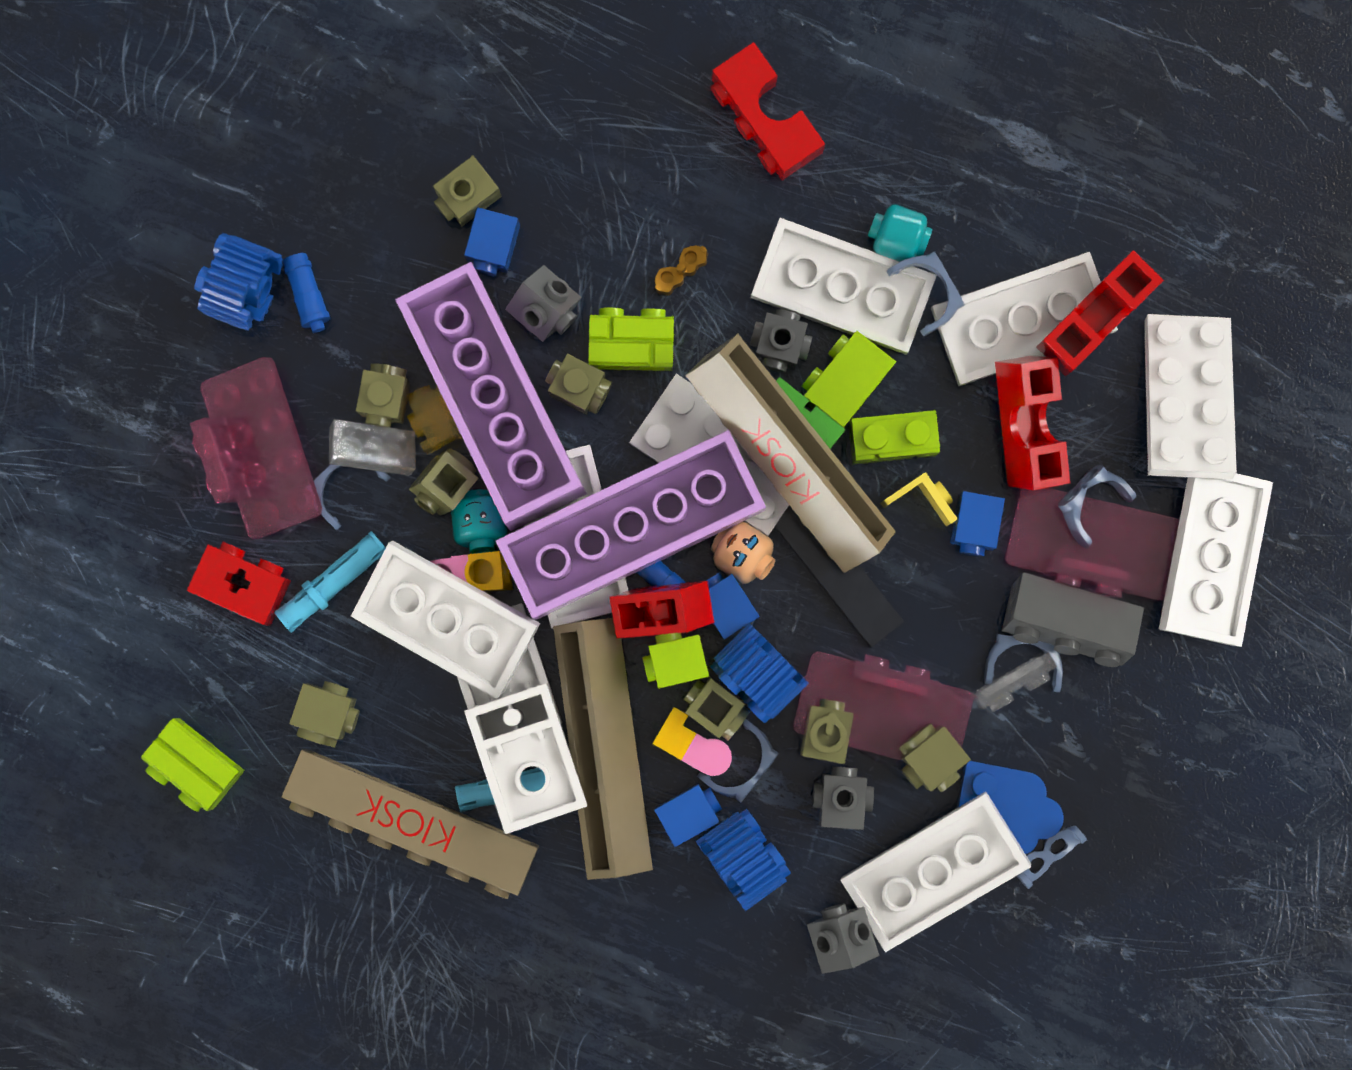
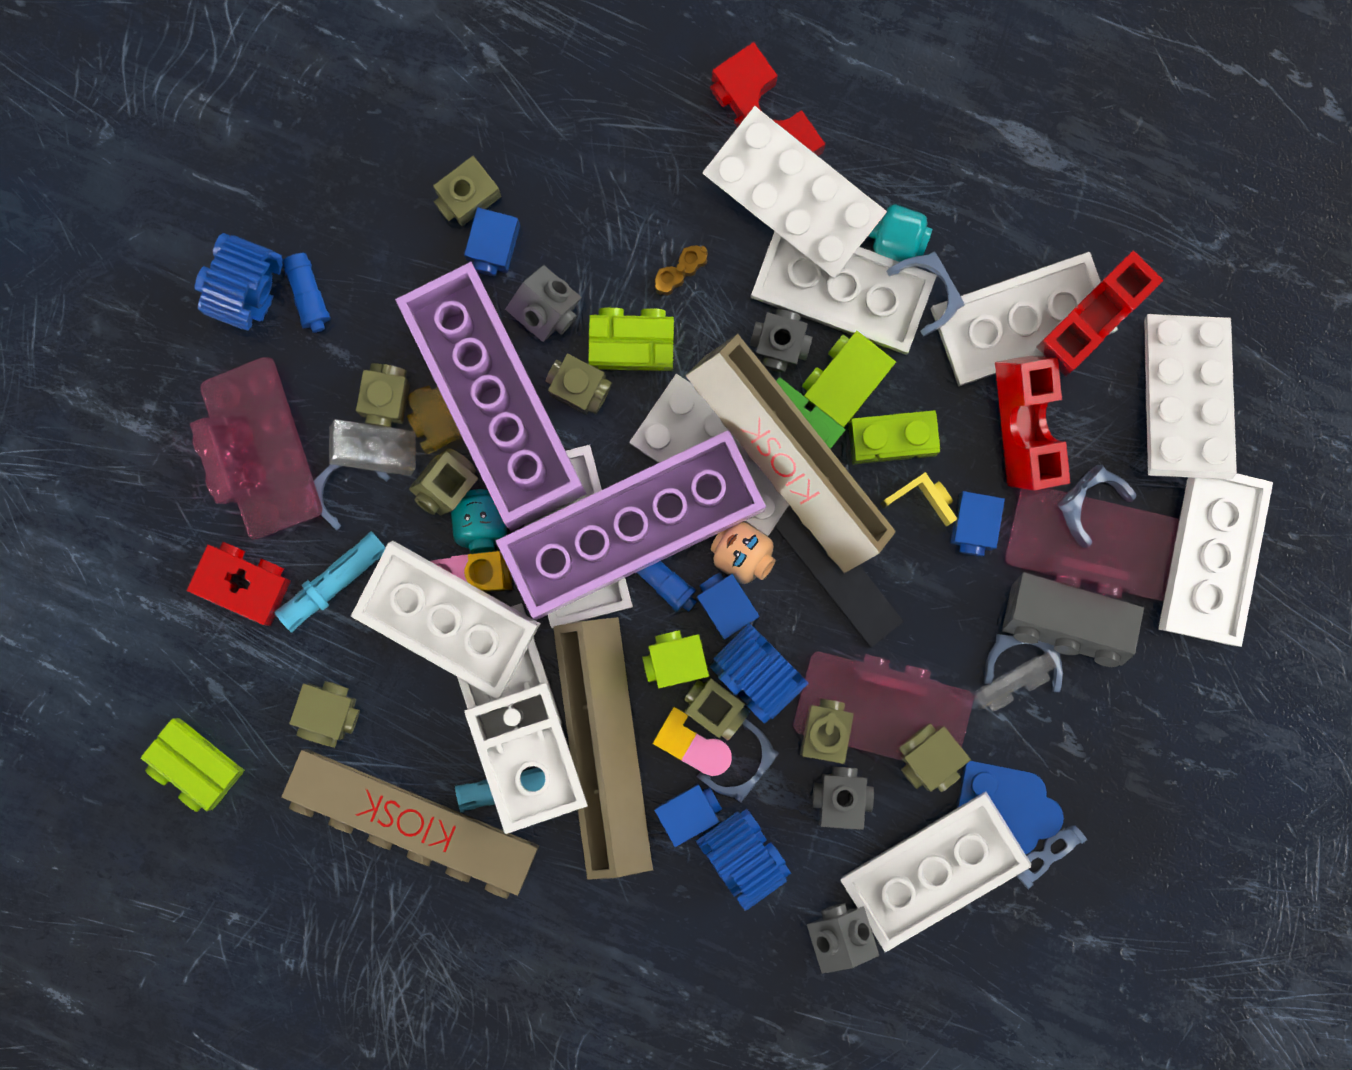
(662, 609): red brick -> none
(794, 192): none -> white plate

